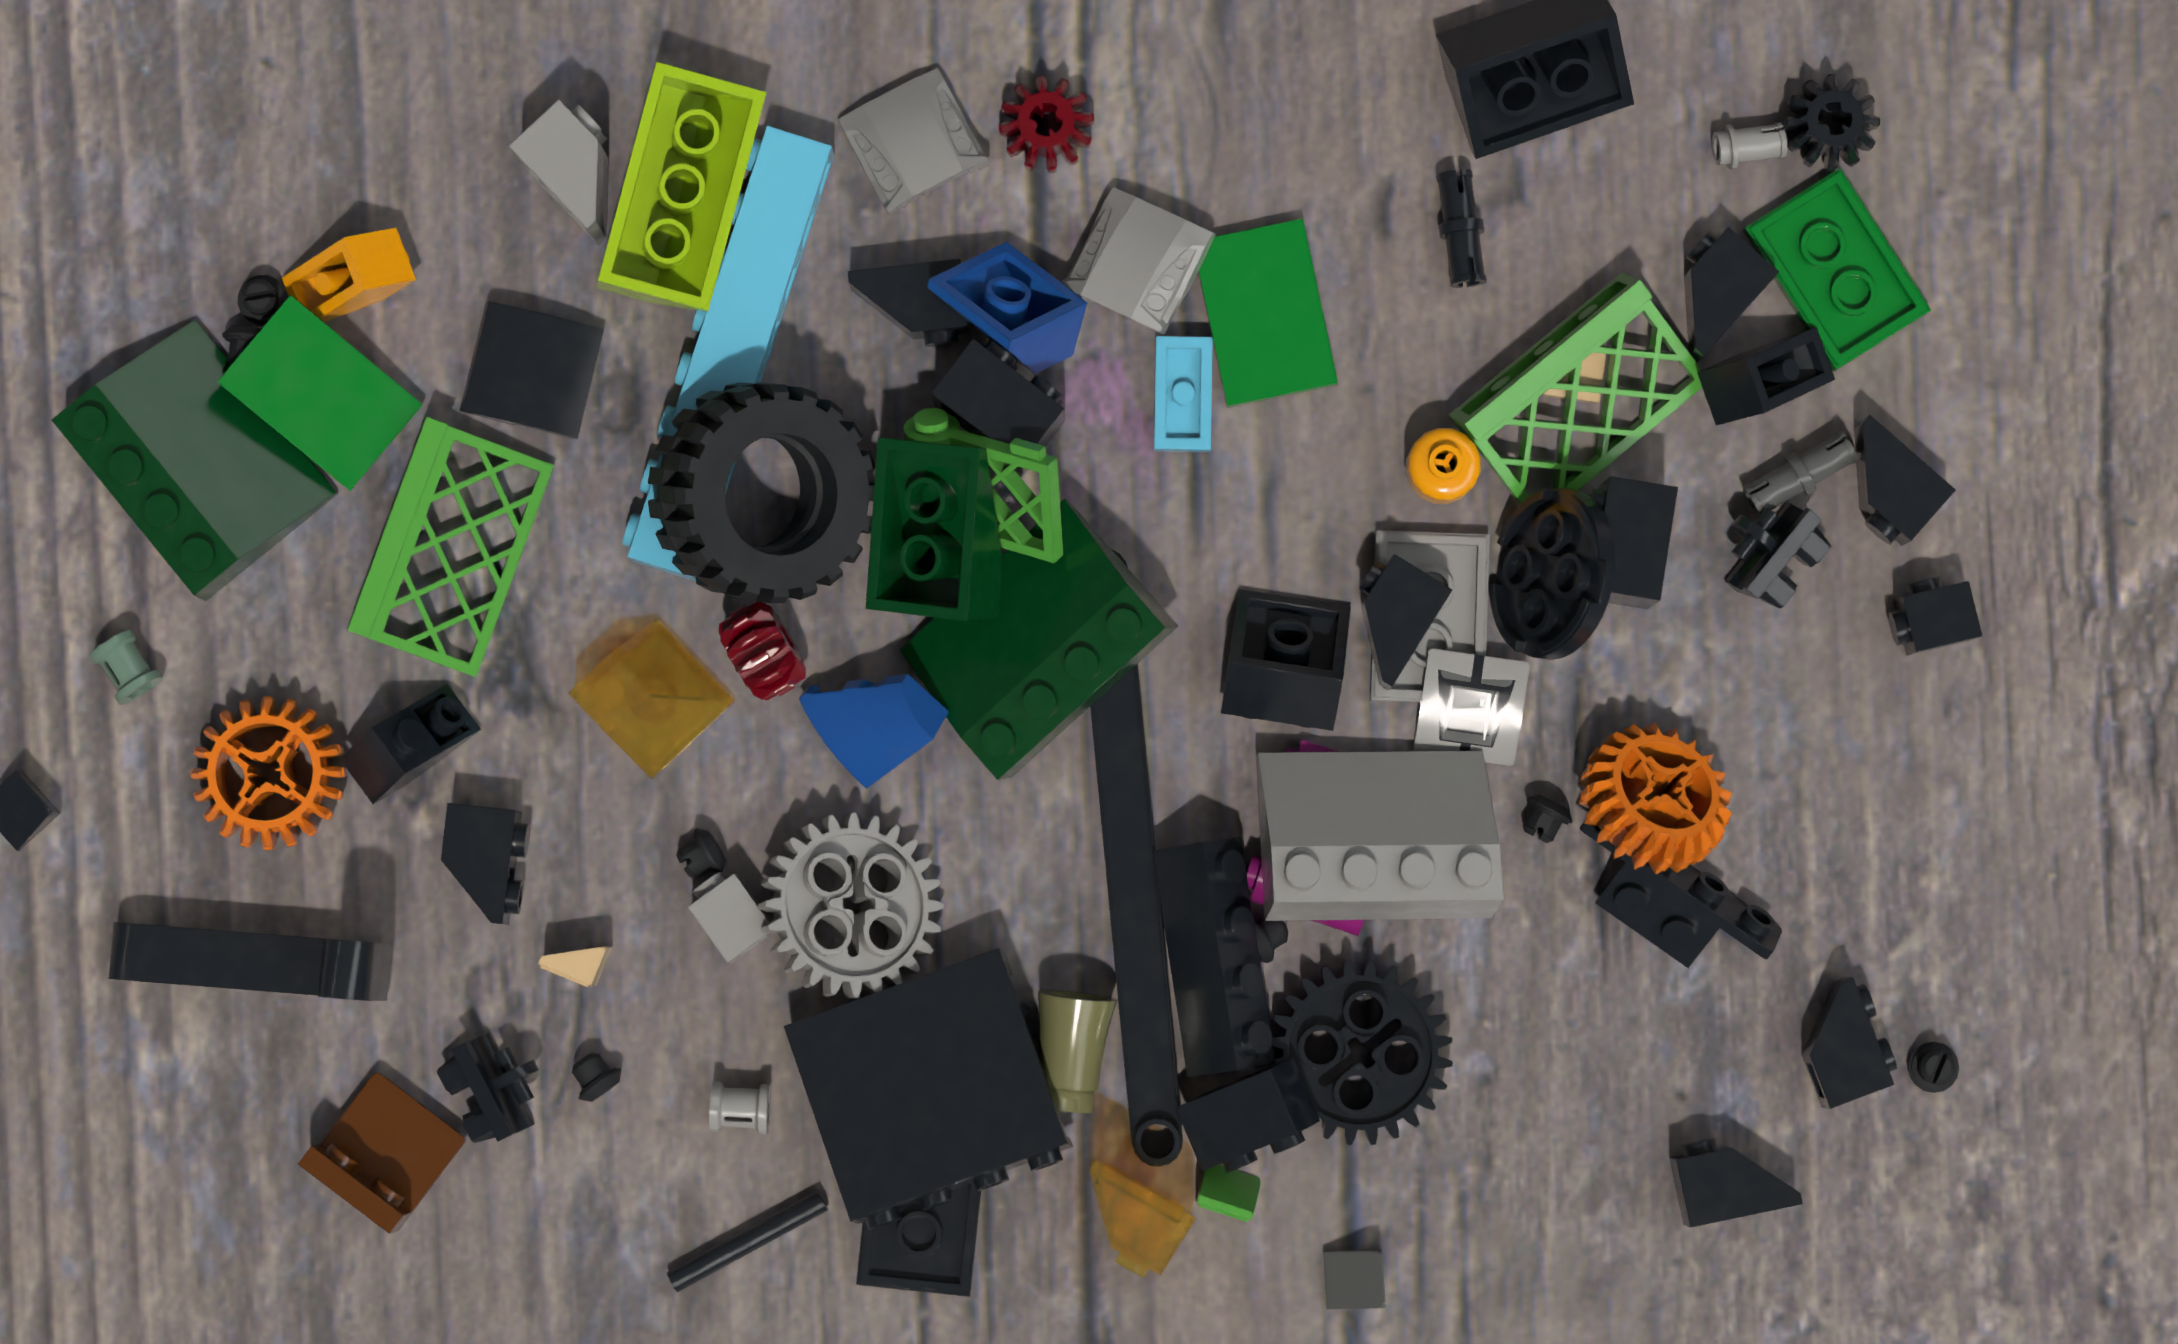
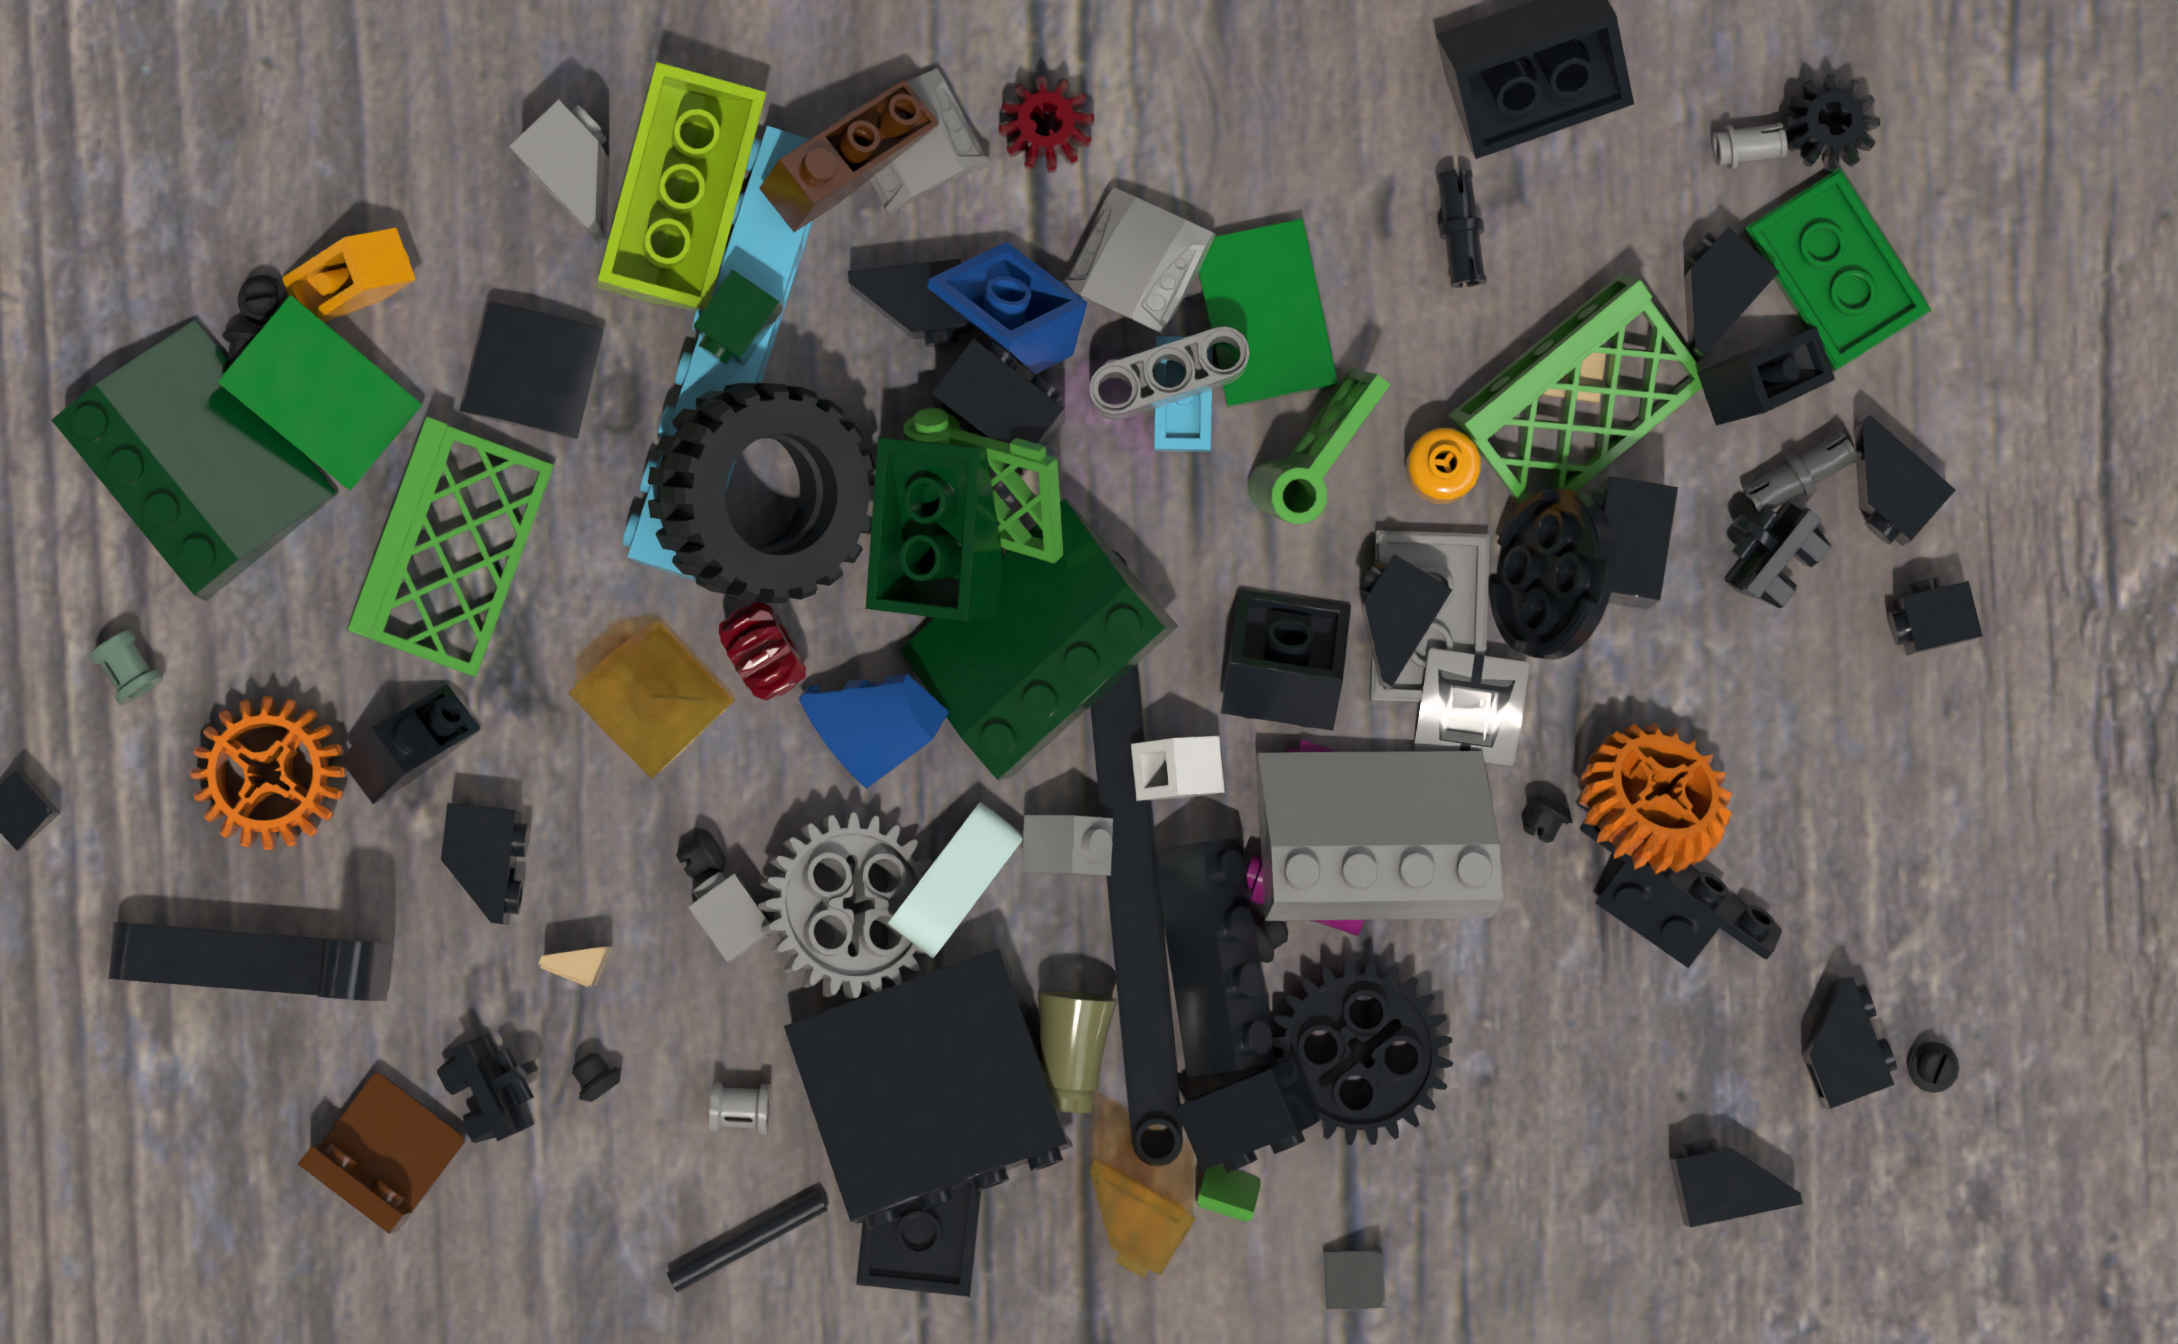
(736, 319): none -> dark green brick
(846, 155): none -> reddish brown slope
(956, 880): none -> light aqua beam
(1067, 845): none -> light grey brick
(1177, 768): none -> white brick
(1189, 353): none -> light grey beam
(1295, 486): none -> bright green piece

